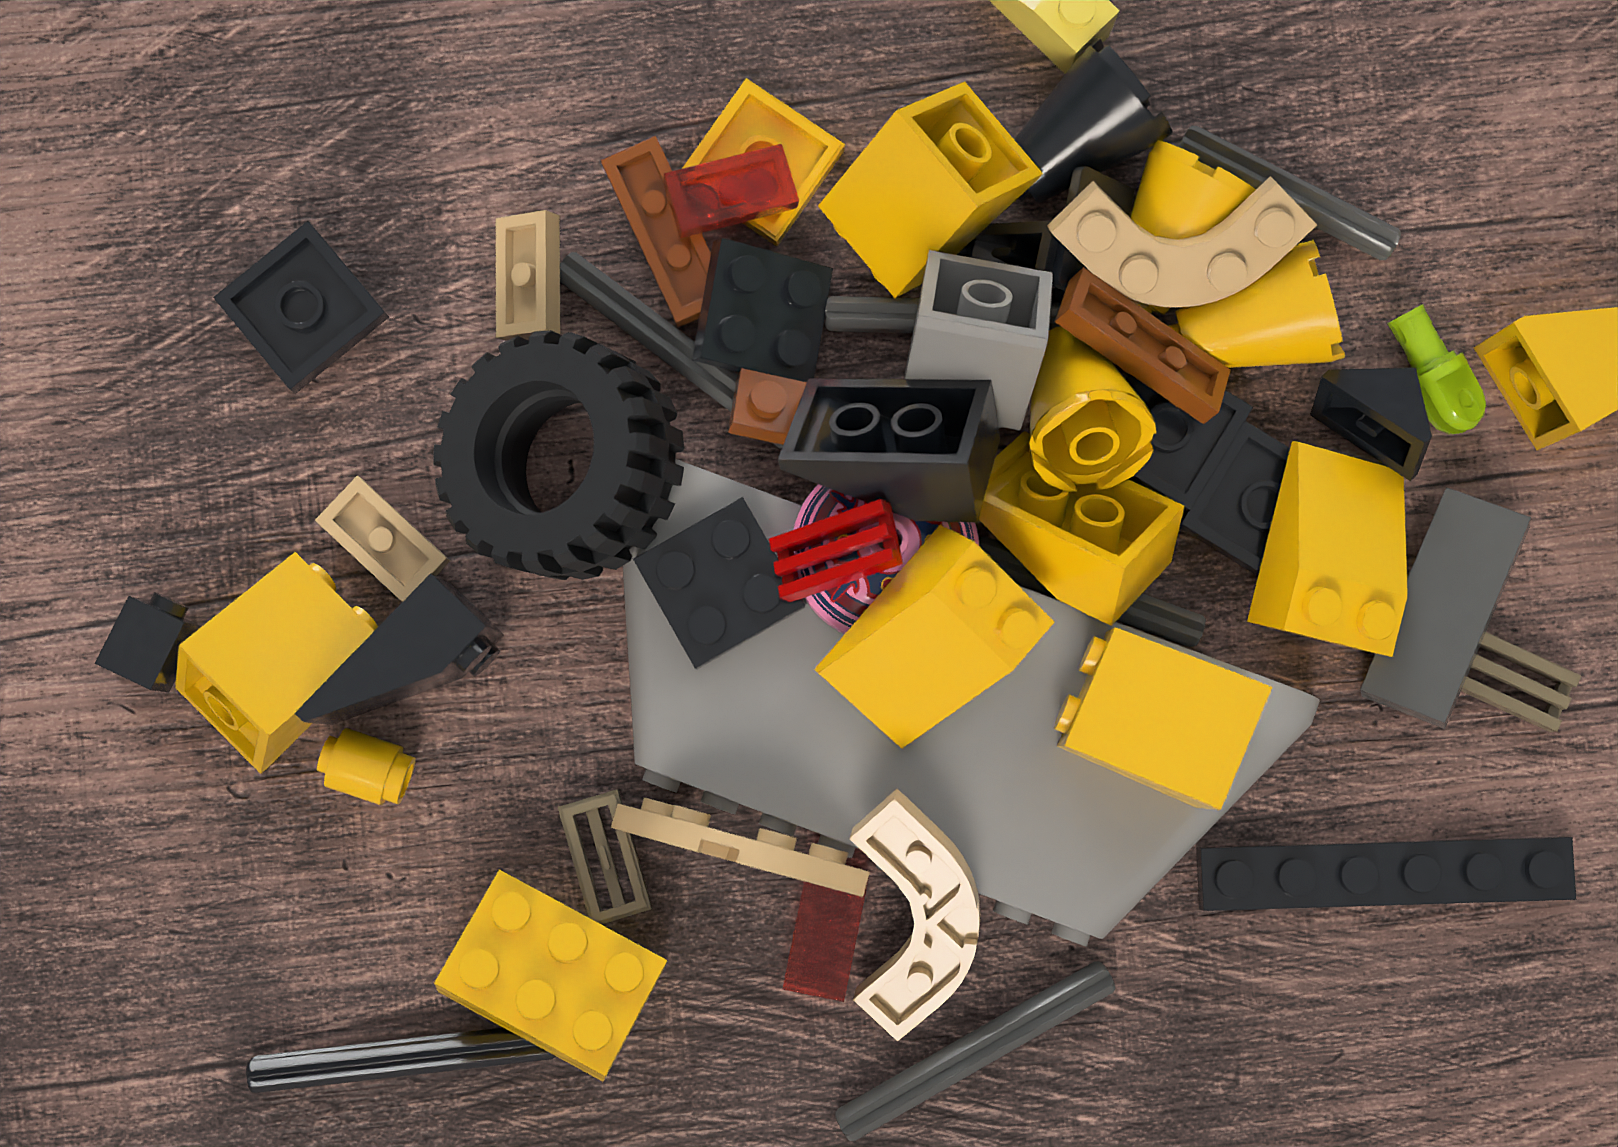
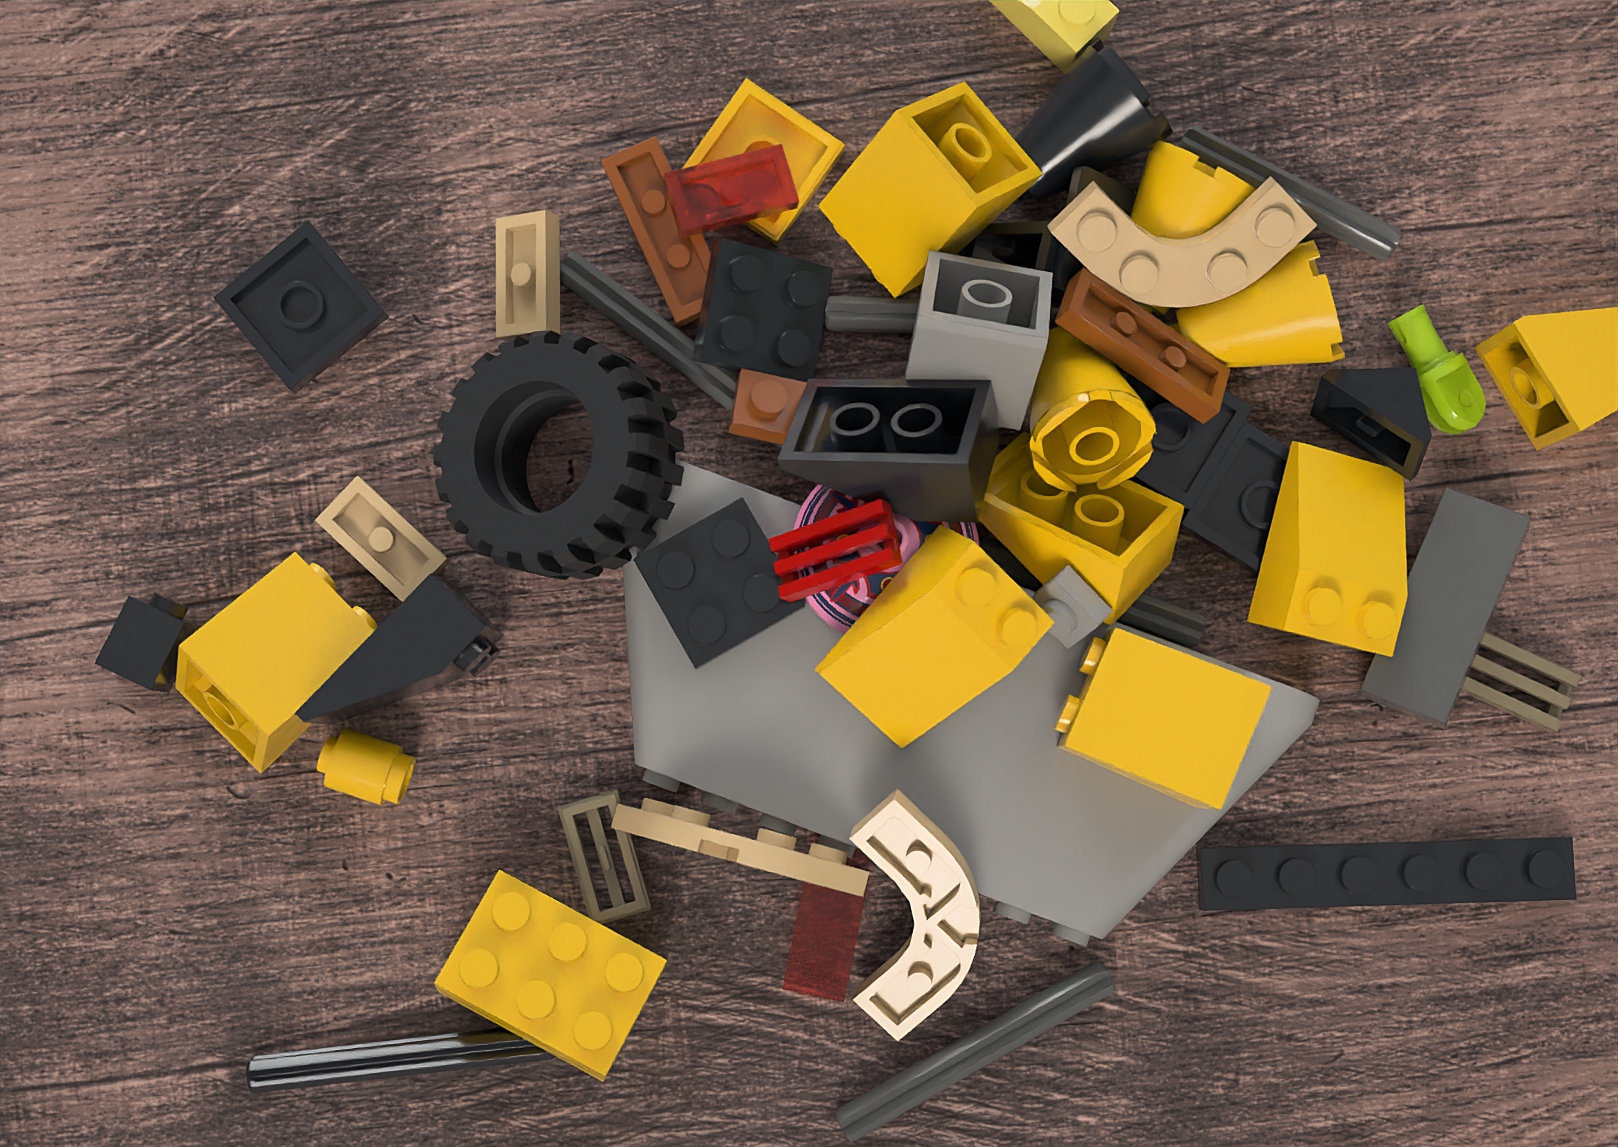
(1071, 606): none -> light grey plate

